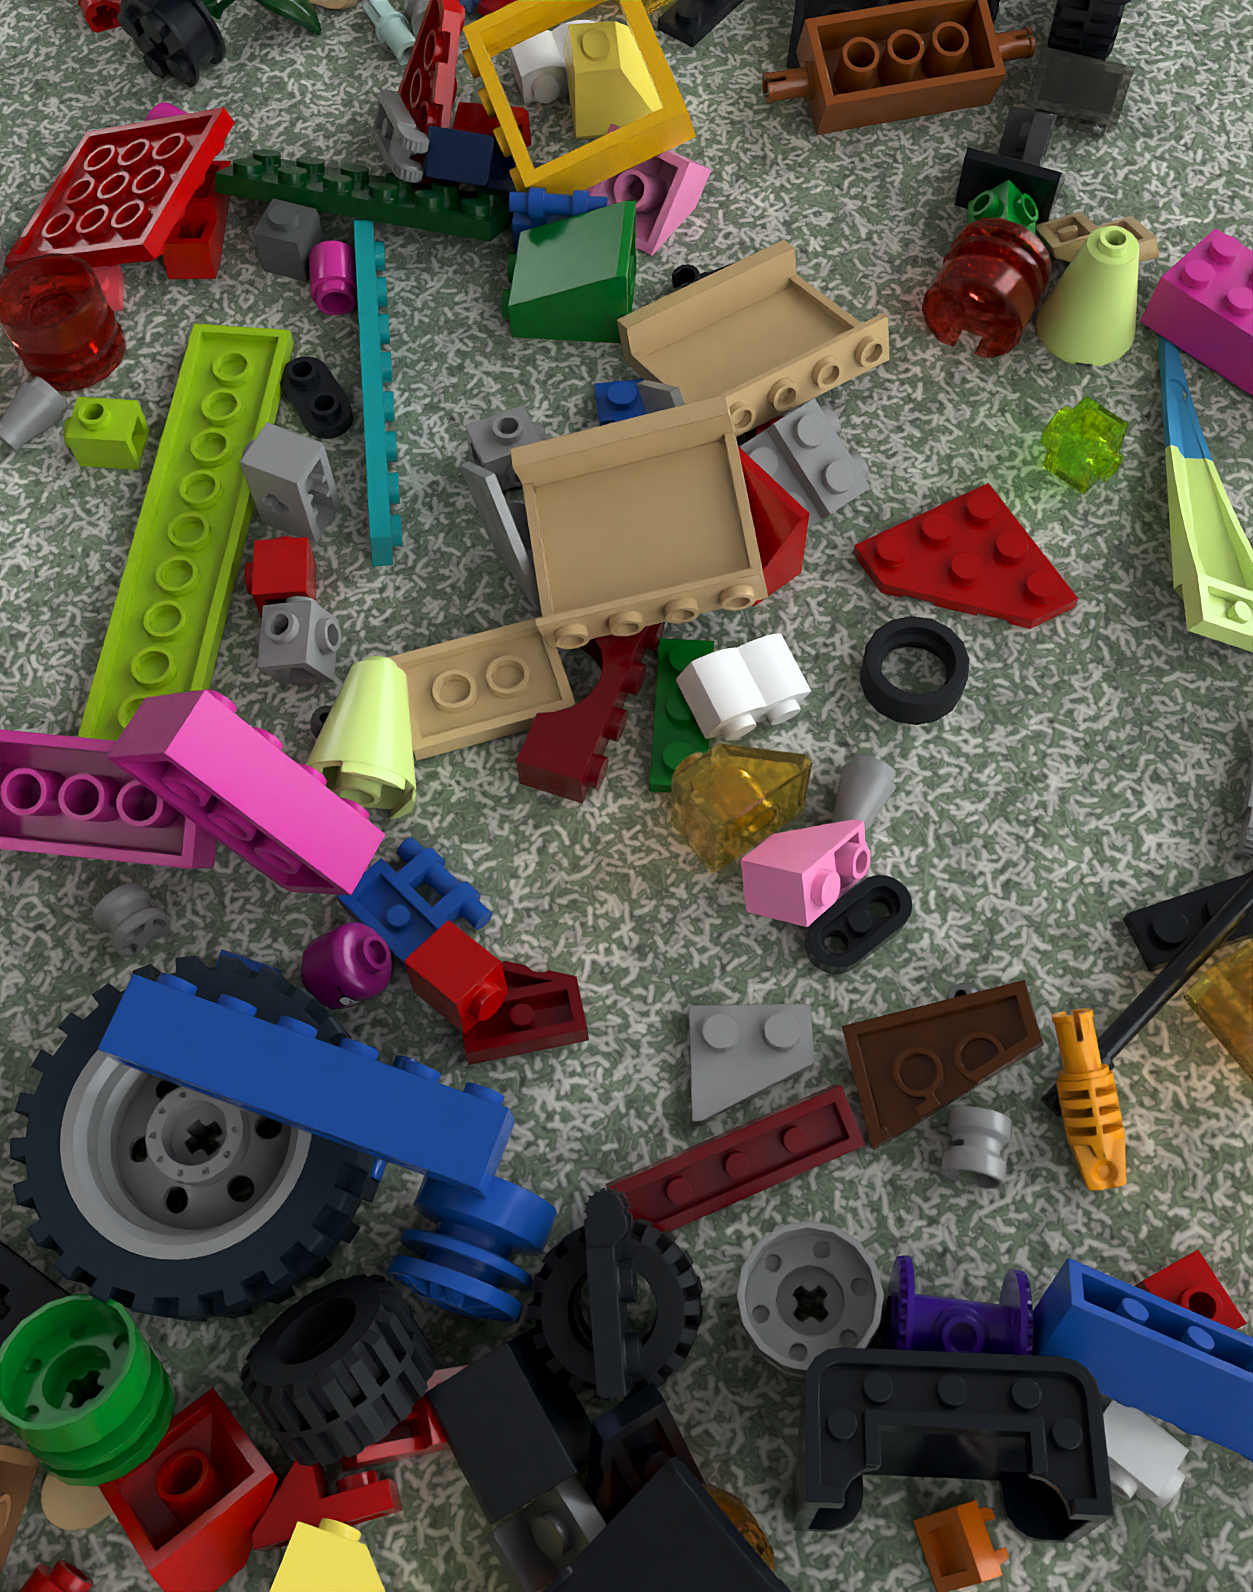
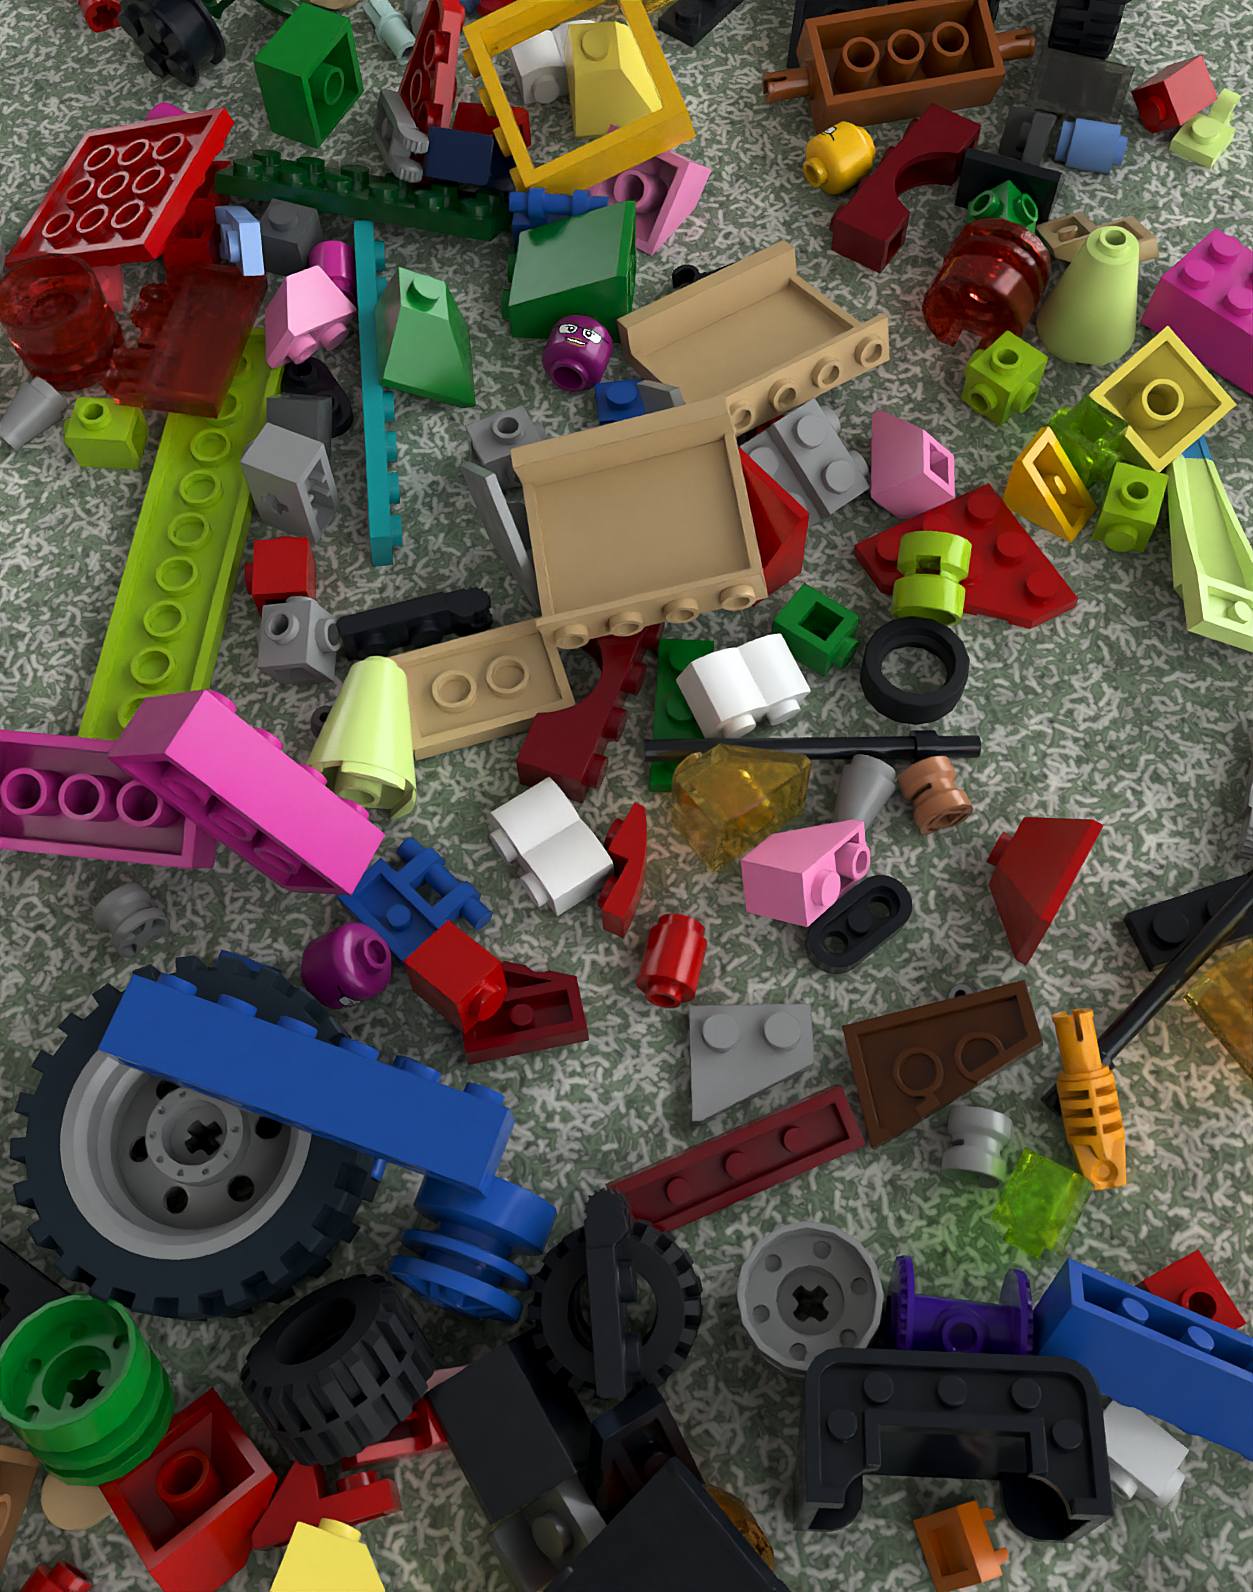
(188, 340): none -> clear red hinge
(240, 239): none -> light blue plate
(303, 415): none -> dark grey brick
(305, 317): none -> bright pink slope
(309, 74): none -> green brick
(415, 622): none -> black hinge
(423, 340): none -> green slope
(552, 846): none -> white brick
(577, 353): none -> magenta head
(628, 851): none -> red slope
(672, 961): none -> red brick
(817, 630): none -> green brick
(839, 158): none -> yellow head
(875, 220): none -> dark red arch
(908, 467): none -> bright pink slope
(916, 746): none -> black bar
(931, 571): none -> lime wheel
(934, 794): none -> nougat wheel
(1003, 378): none -> lime brick
(1036, 874): none -> red slope
(1041, 1204): none -> clear neon green brick
(1048, 488): none -> yellow slope
(1091, 145): none -> medium blue brick
(1130, 508): none -> lime brick
(1164, 400): none -> light yellow slope
(1174, 94): none -> brick
(1207, 136): none -> yellowish green plate

